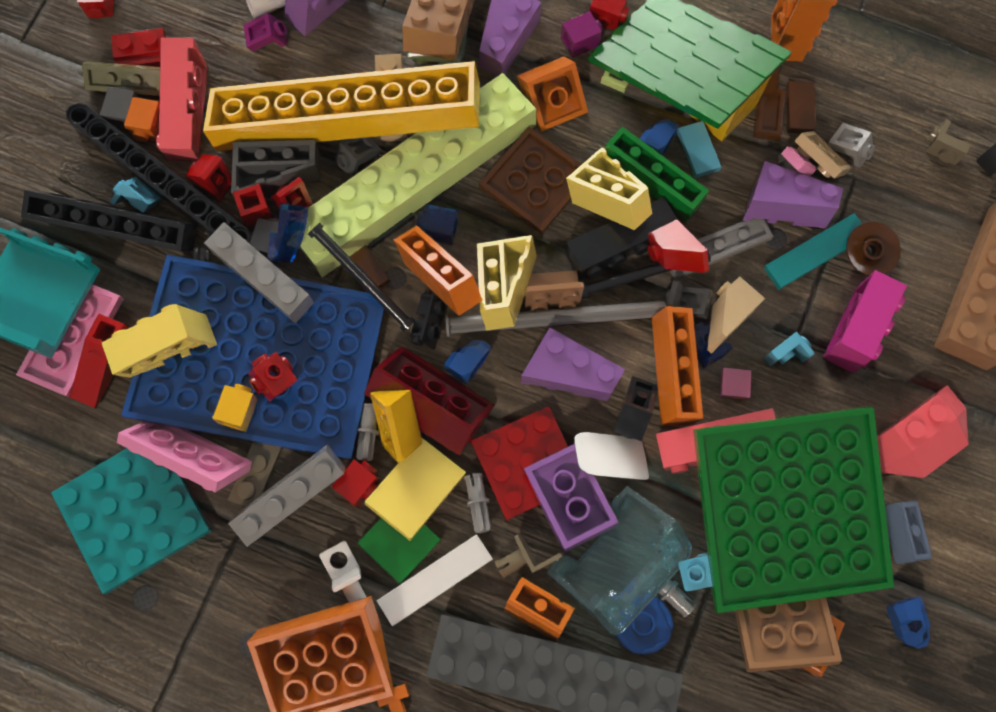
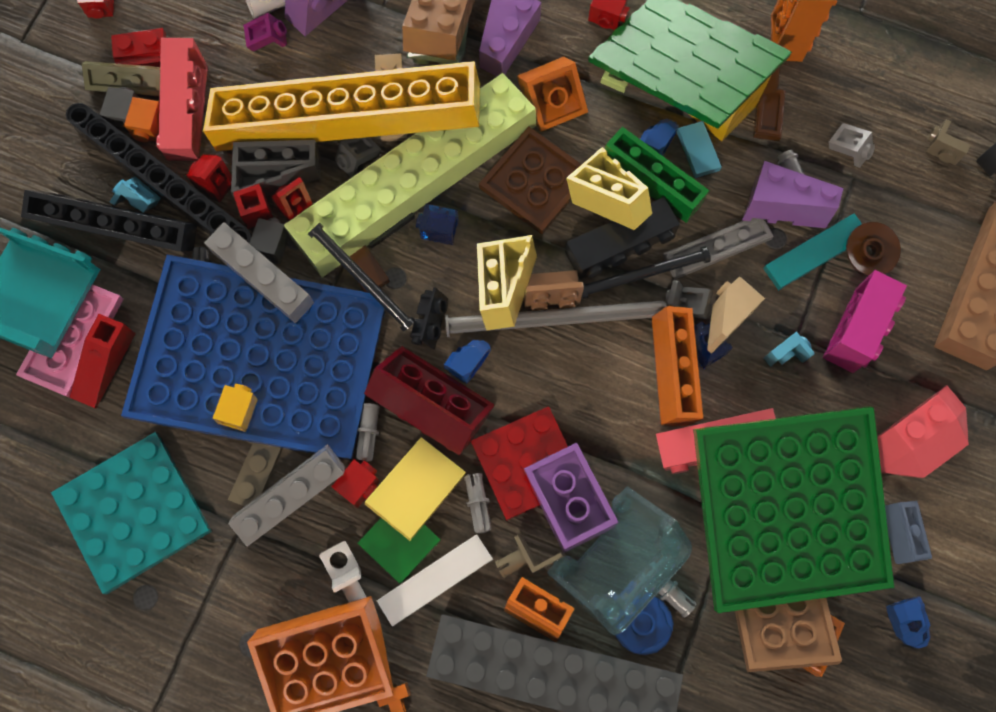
(156, 339): light yellow wedge -> none
(185, 454): bright pink plate -> none
(281, 378): red brick -> none
(291, 229): clear blue slope -> none
(397, 422): yellow slope -> none
(438, 270): orange brick -> none
(571, 368): medium lavender wedge -> none
(581, 34): magenta brick -> none
(611, 456): white sticker -> none
(636, 409): black slope -> none
(677, 249): red slope -> none
(695, 572): medium azure bracket -> none
(735, 383): bright pink tile -> none
(798, 161): bright pink tile -> none
(800, 107): reddish brown tile -> none
(829, 161): tan plate -> none

